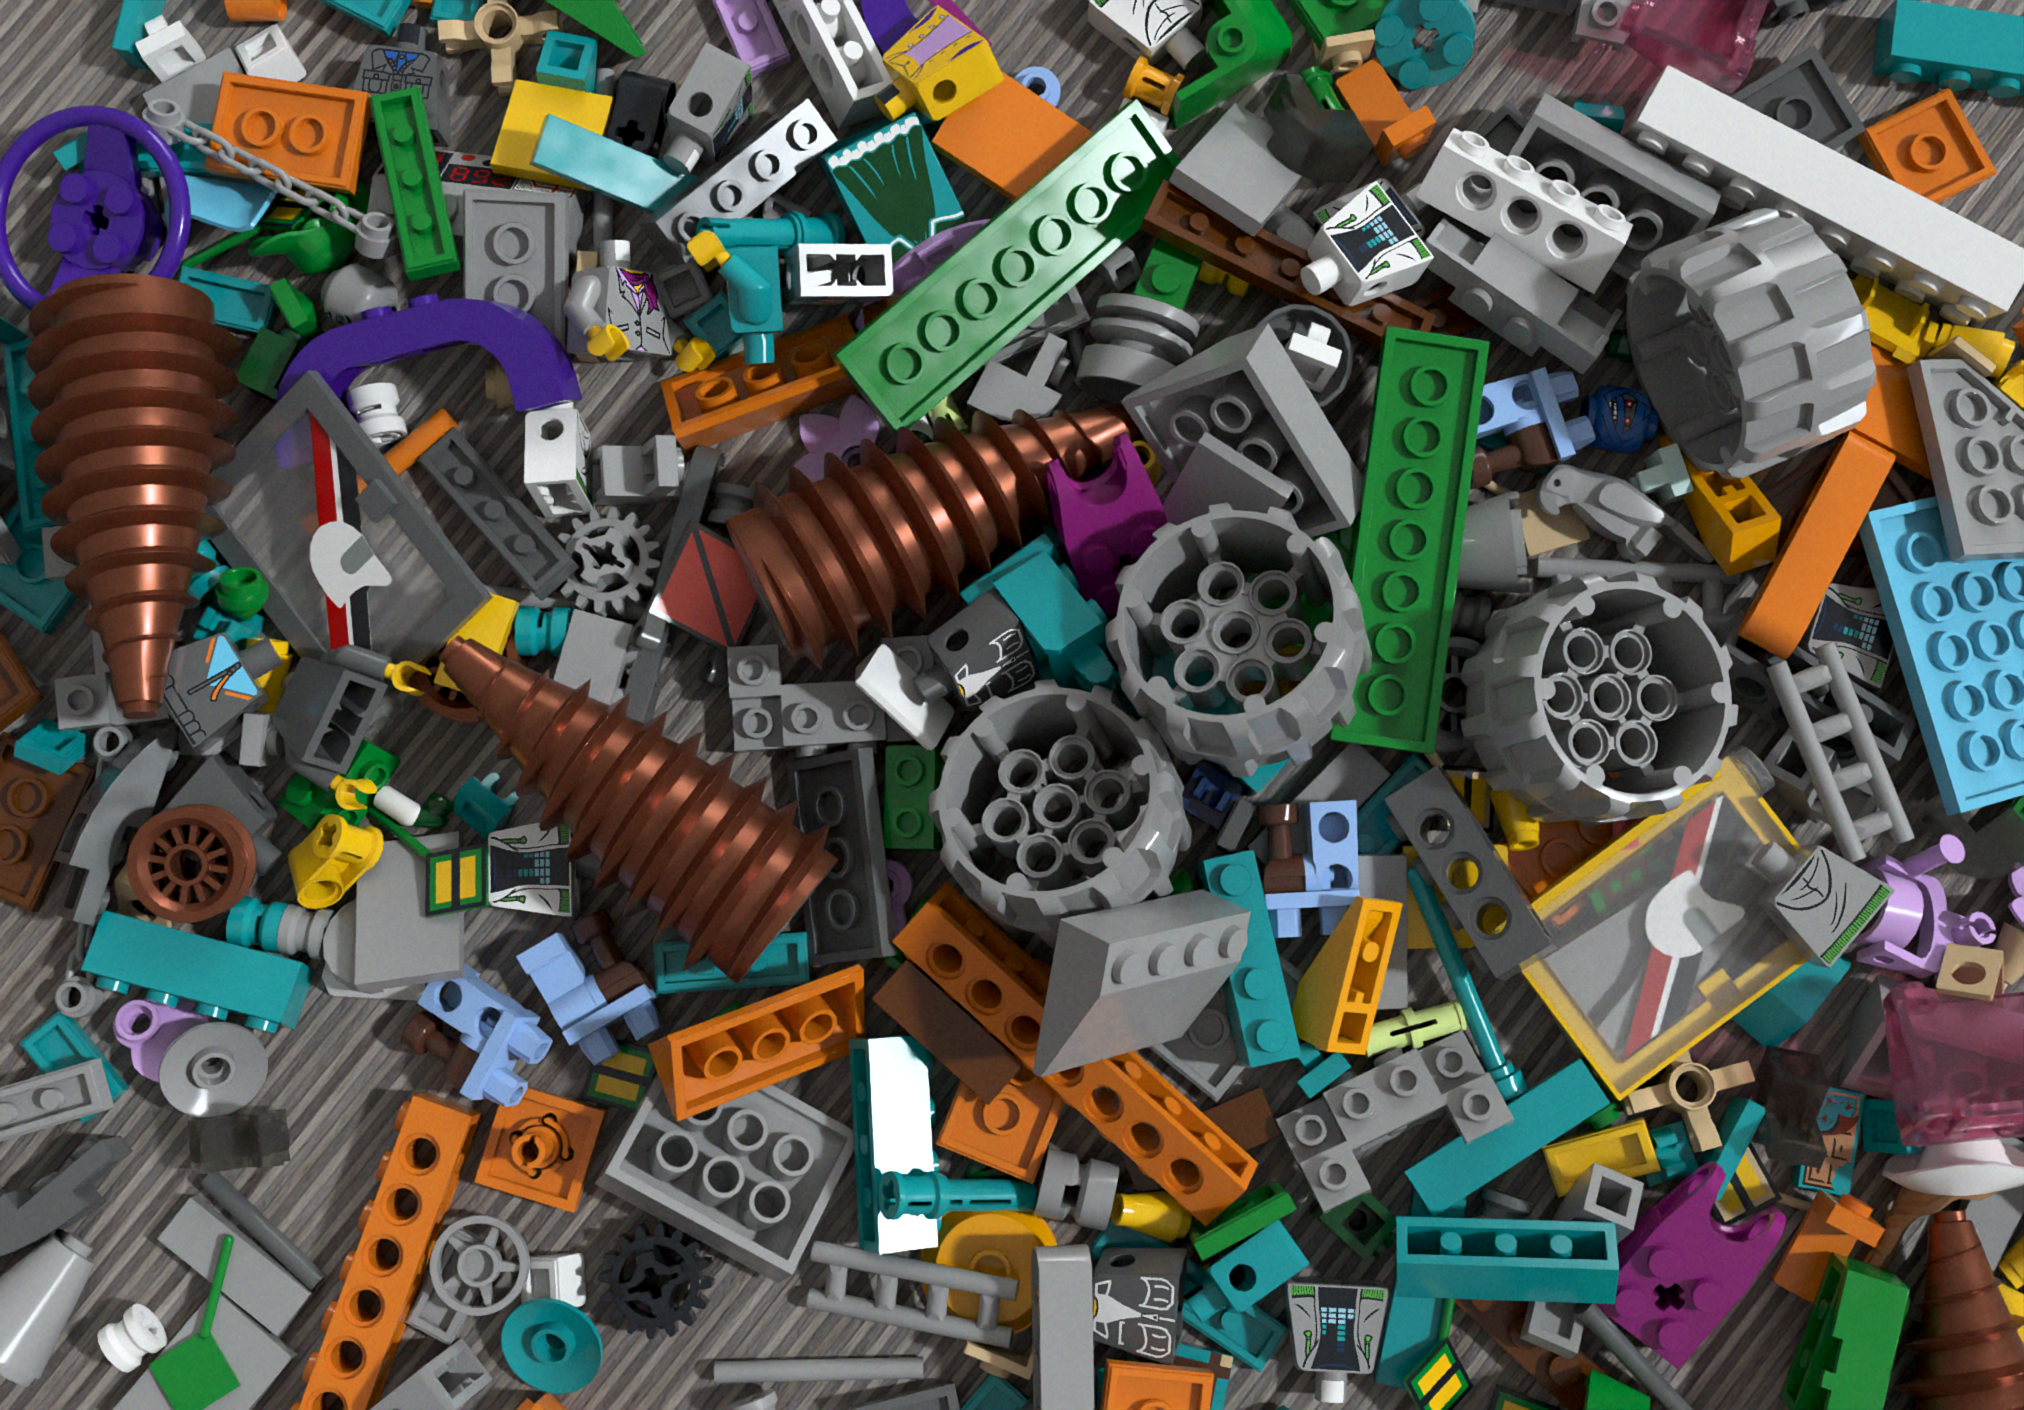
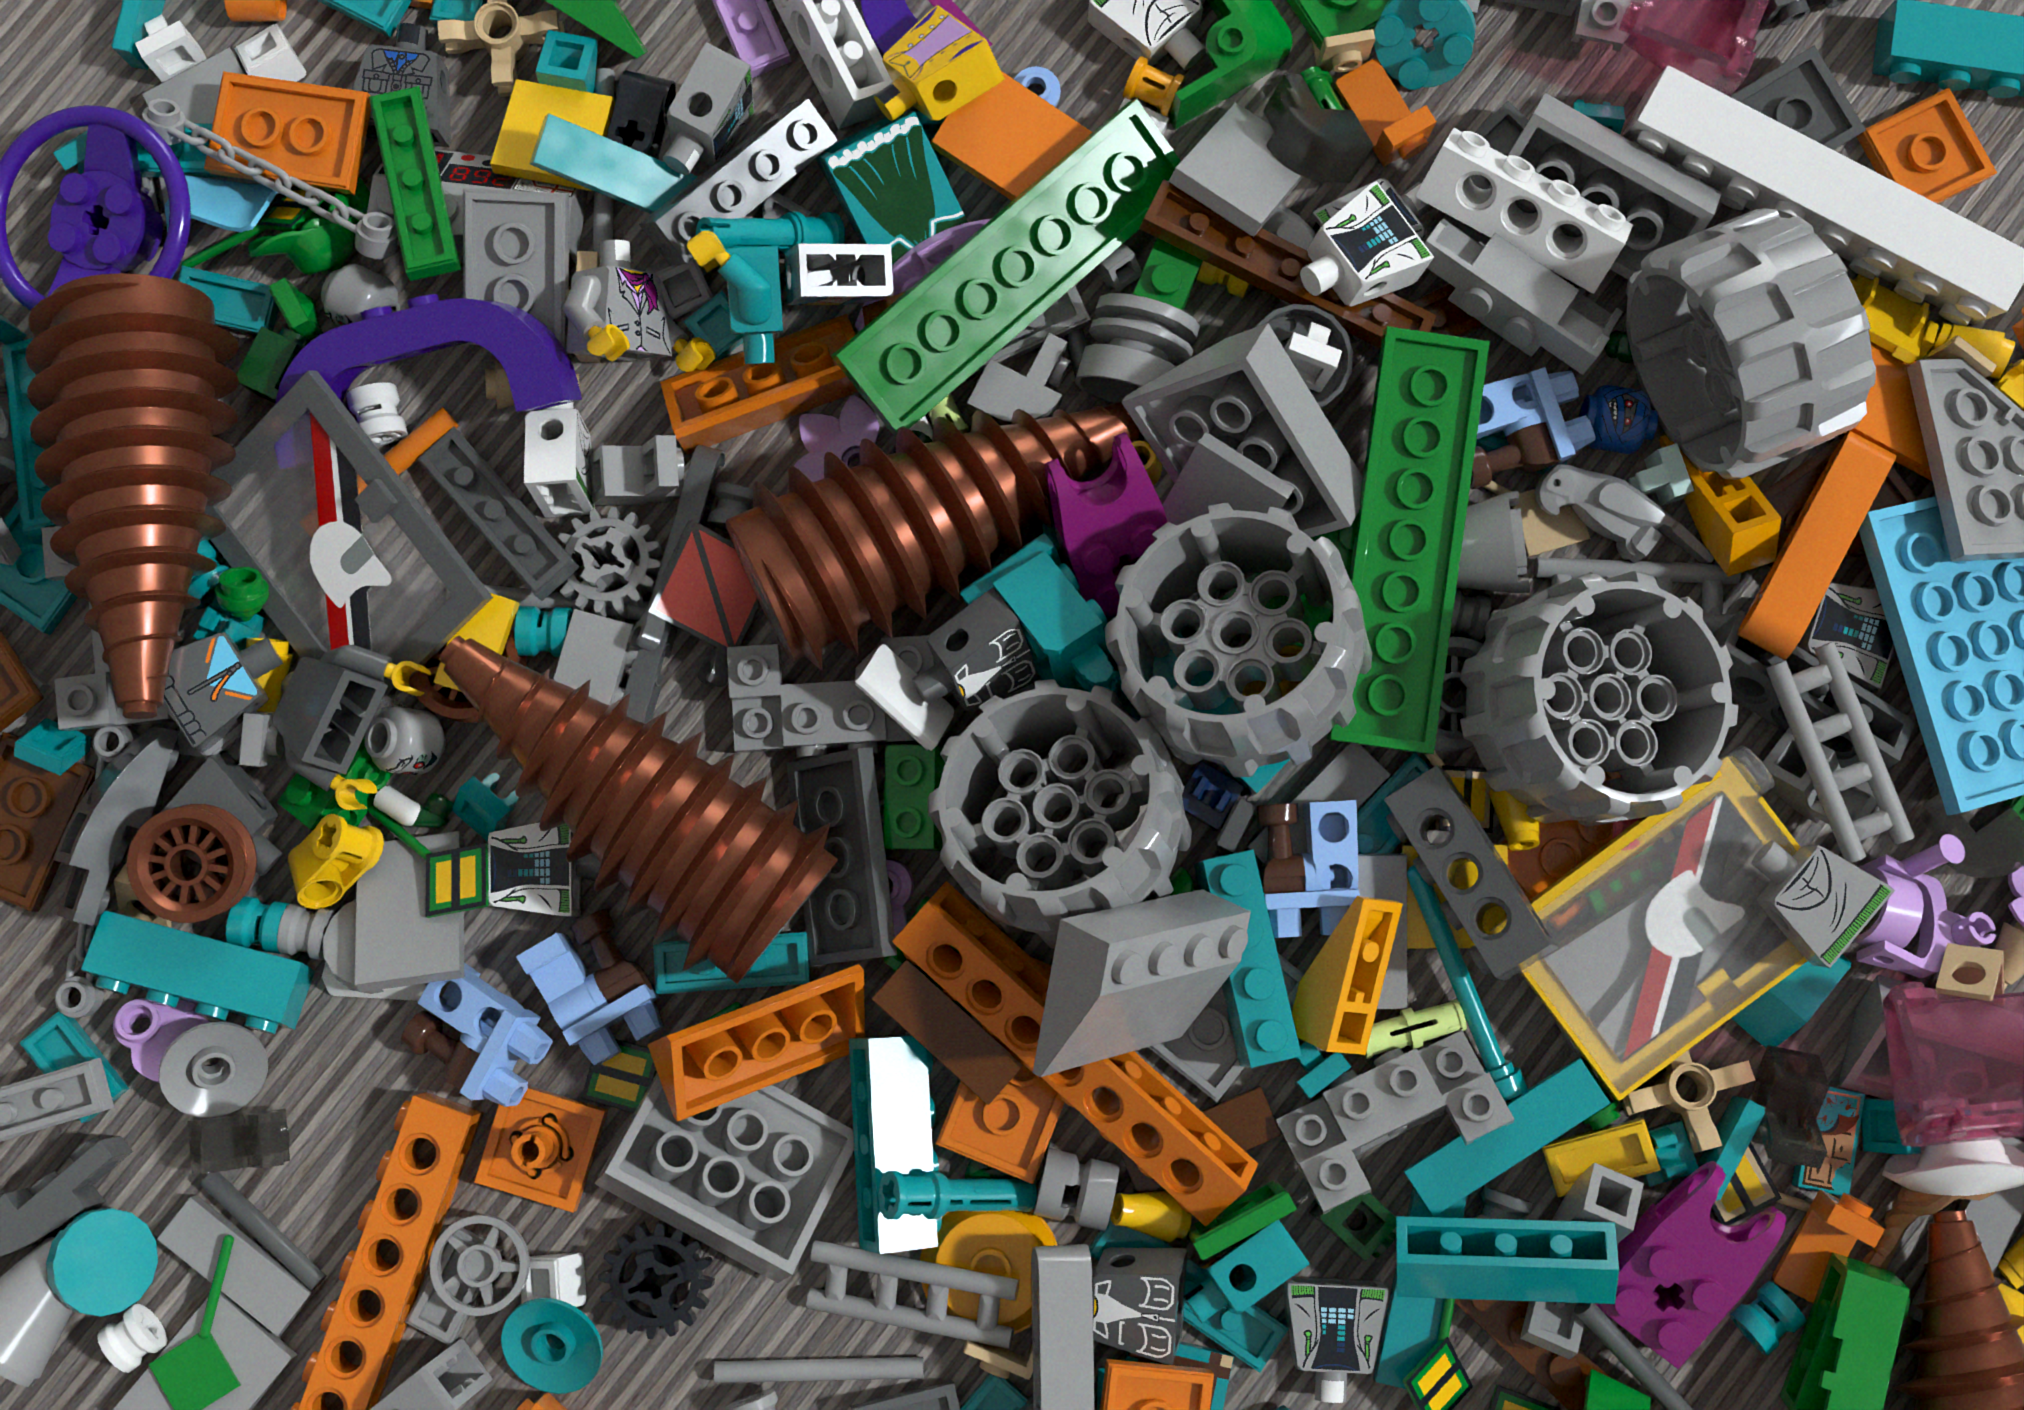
(102, 1262): none -> teal tile
(405, 740): none -> light grey head
(1768, 1318): none -> teal wheel

